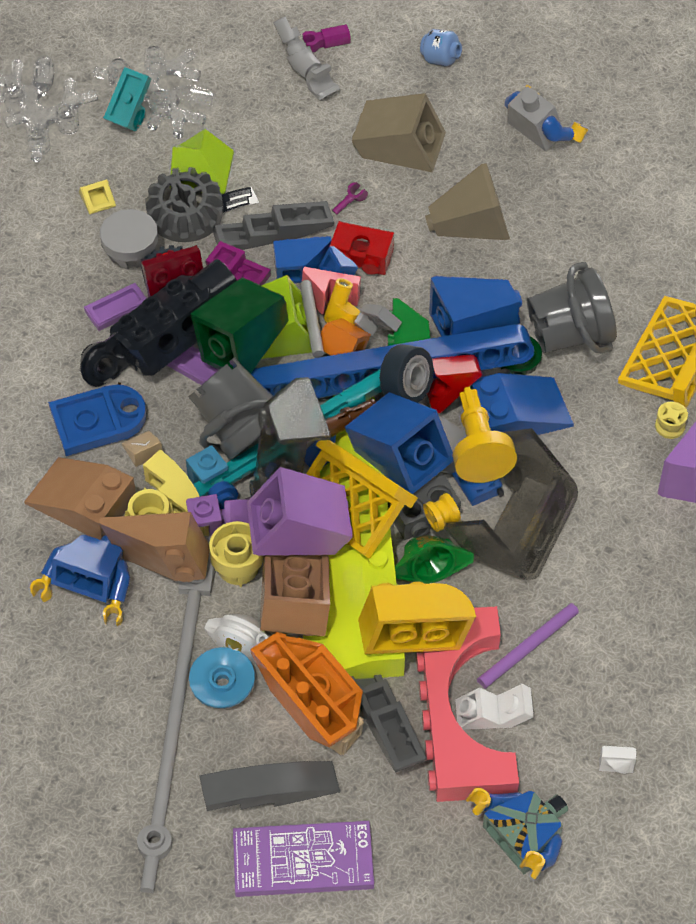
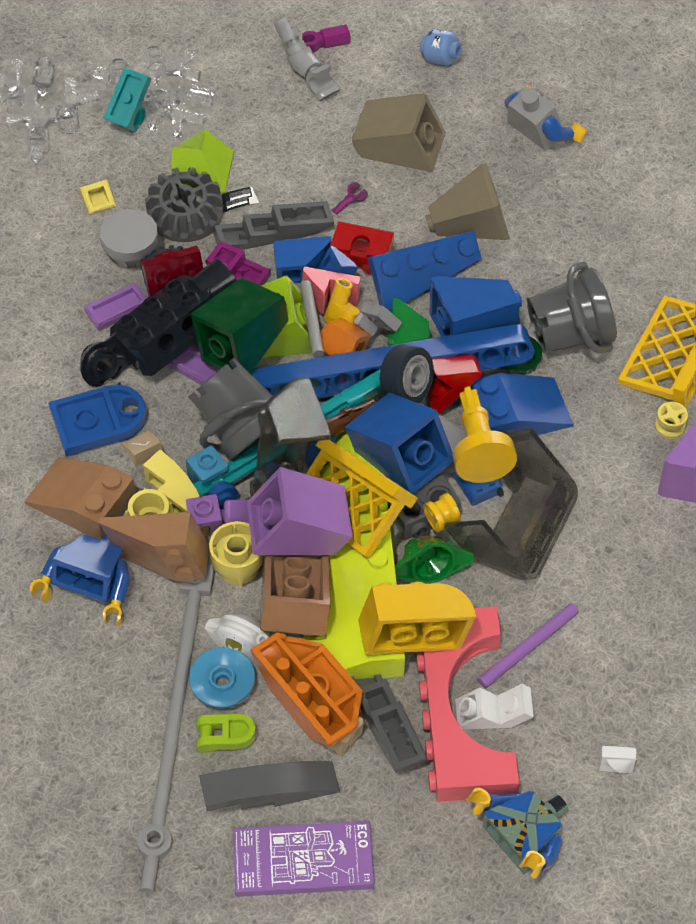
(237, 732): none -> lime plate
(410, 270): none -> blue wing

